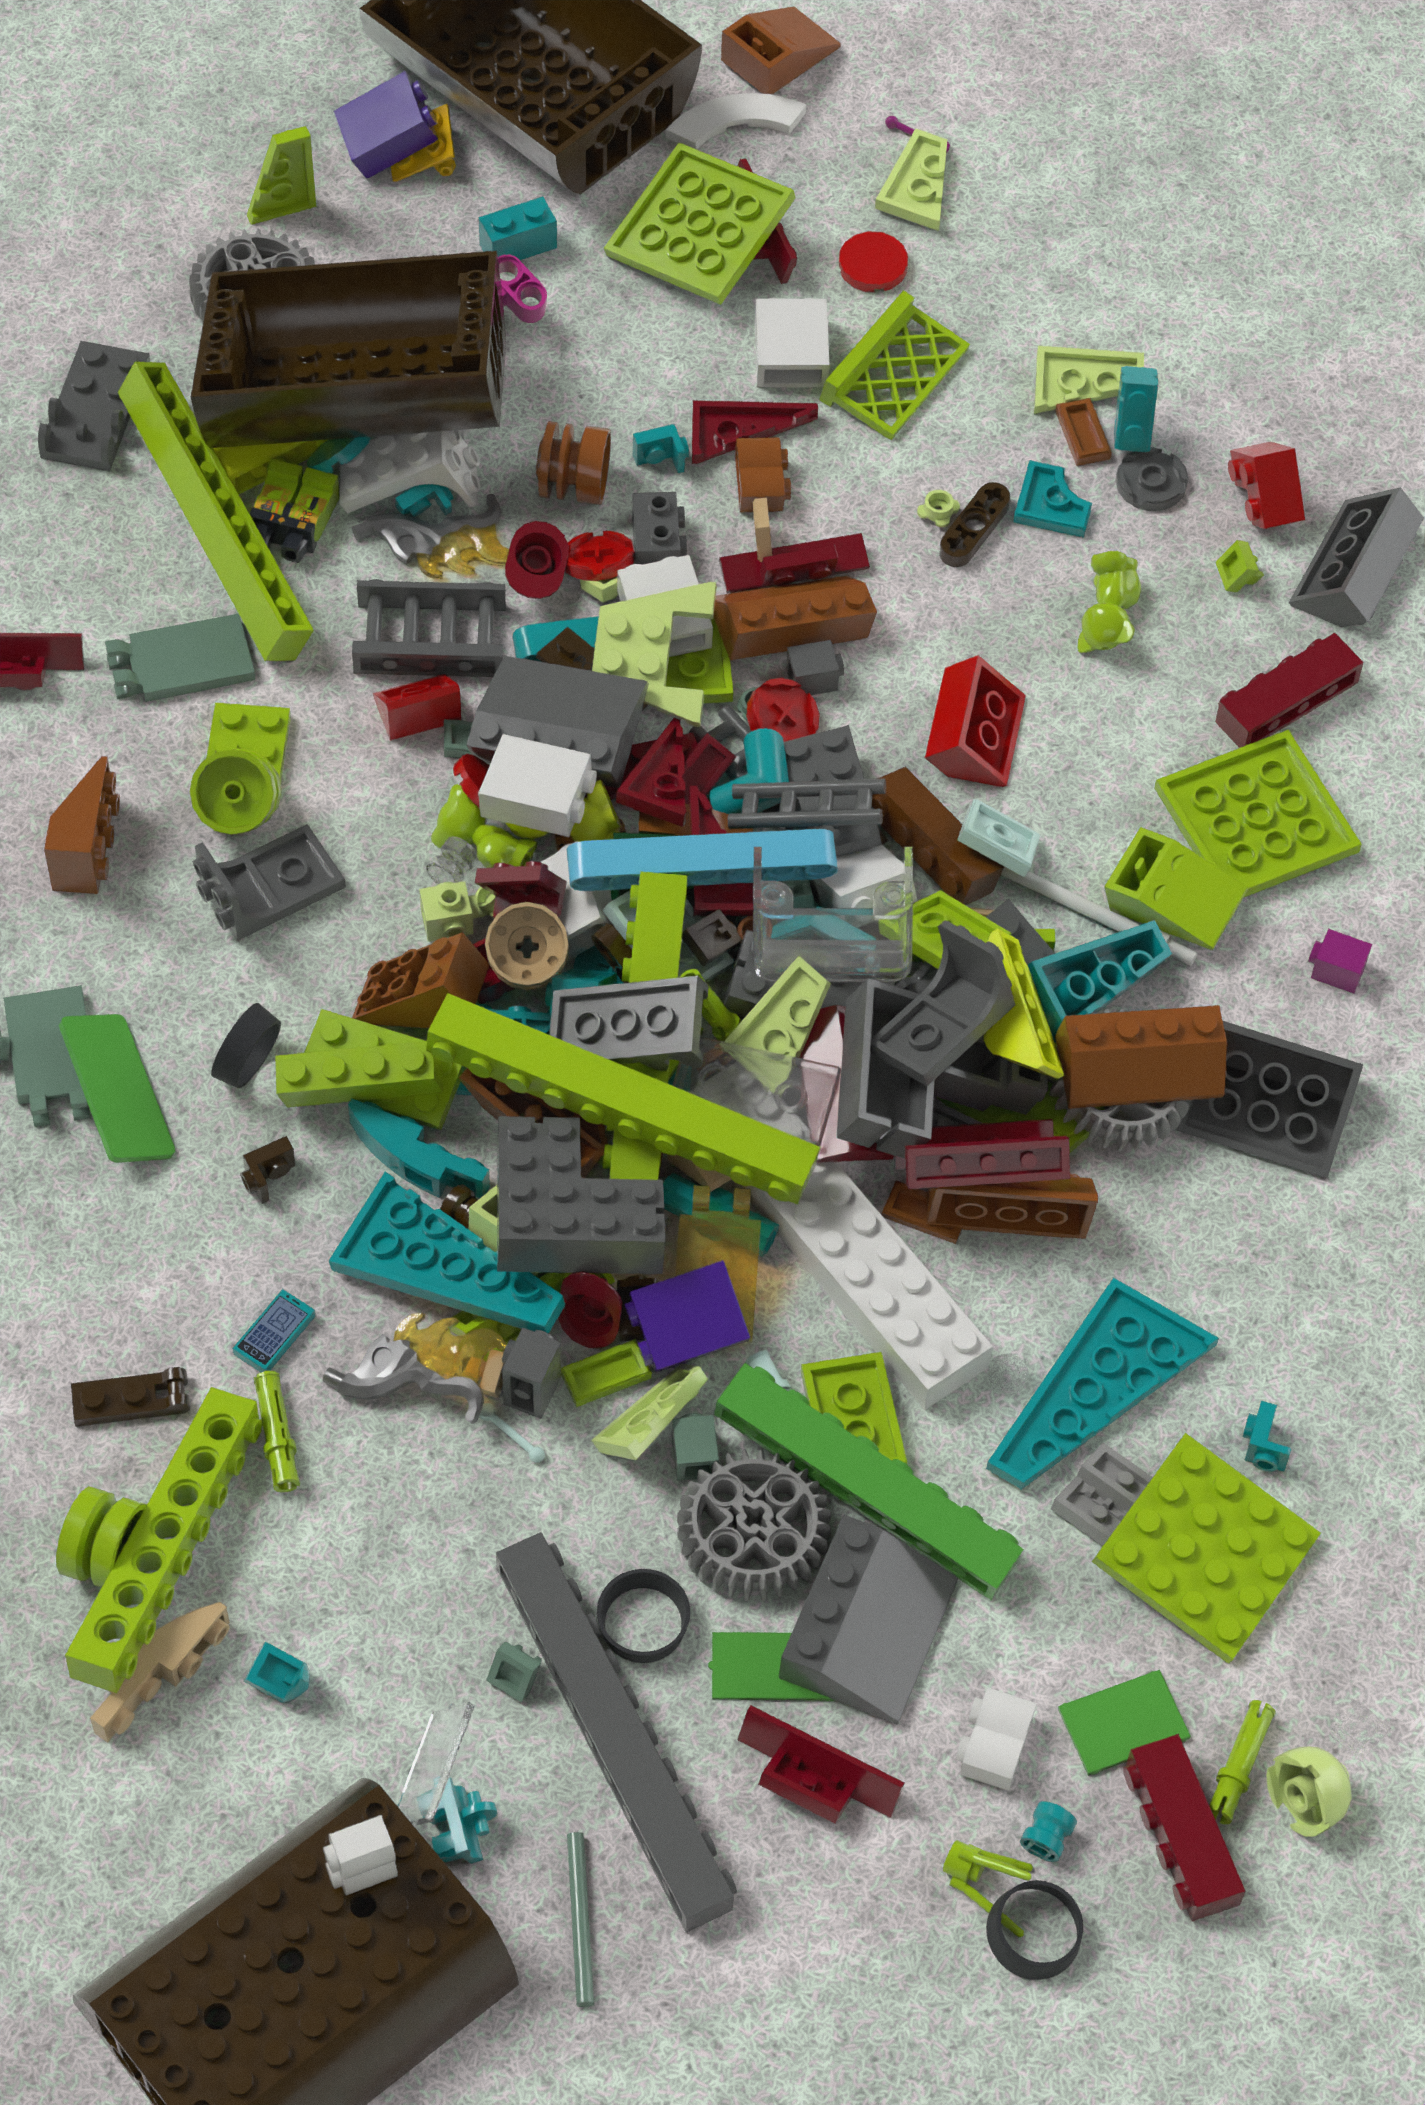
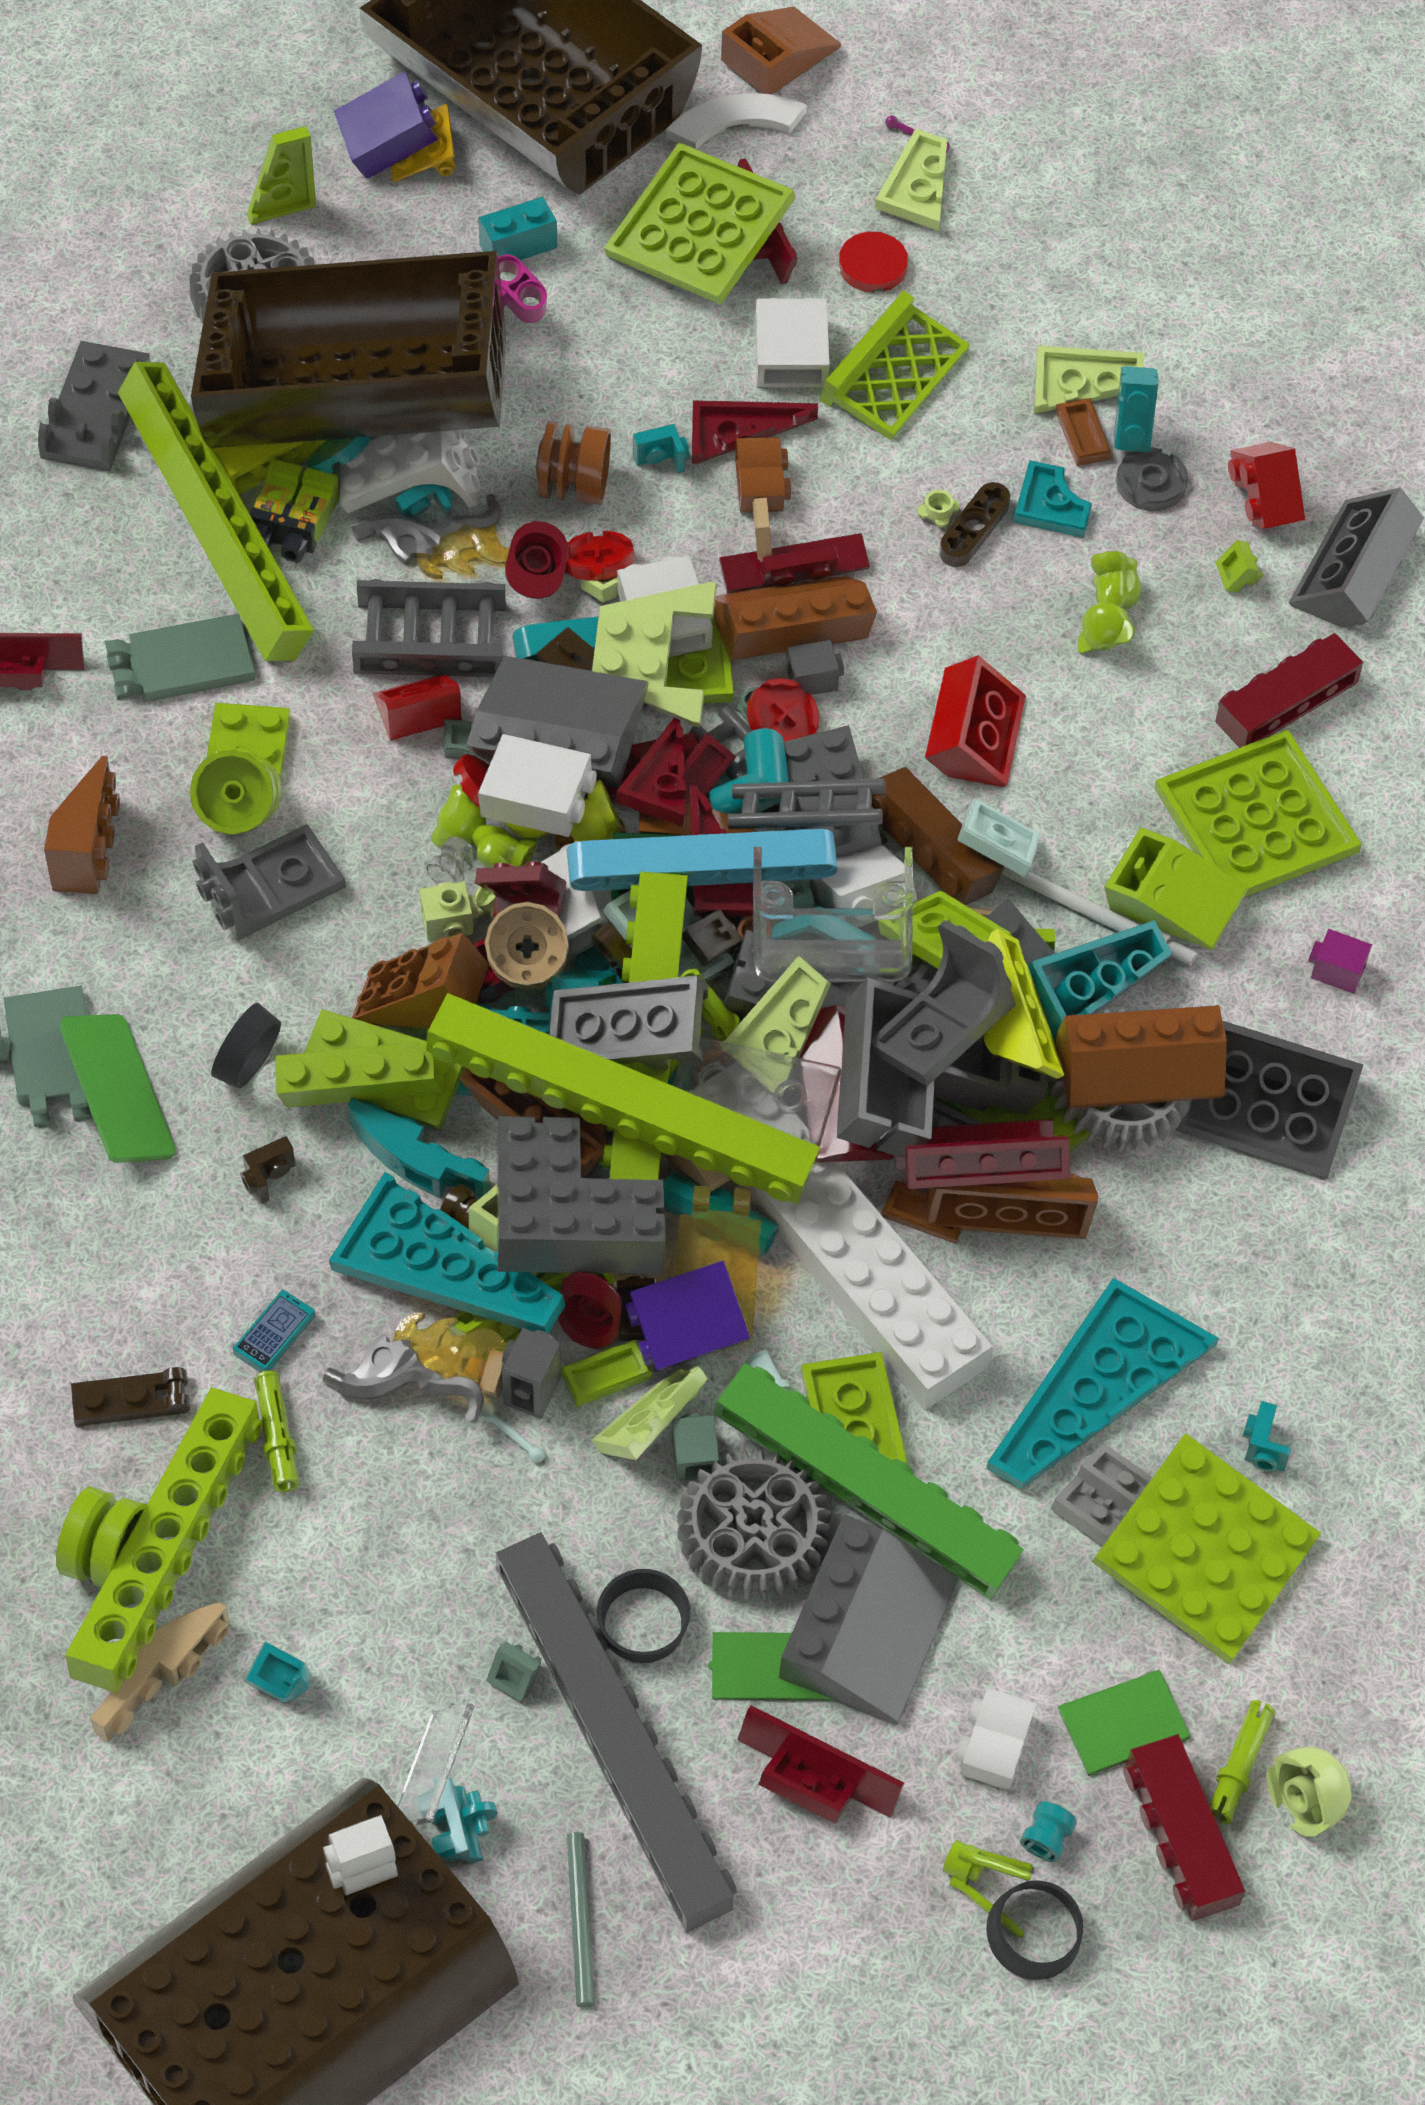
(657, 527): dark grey brick -> none

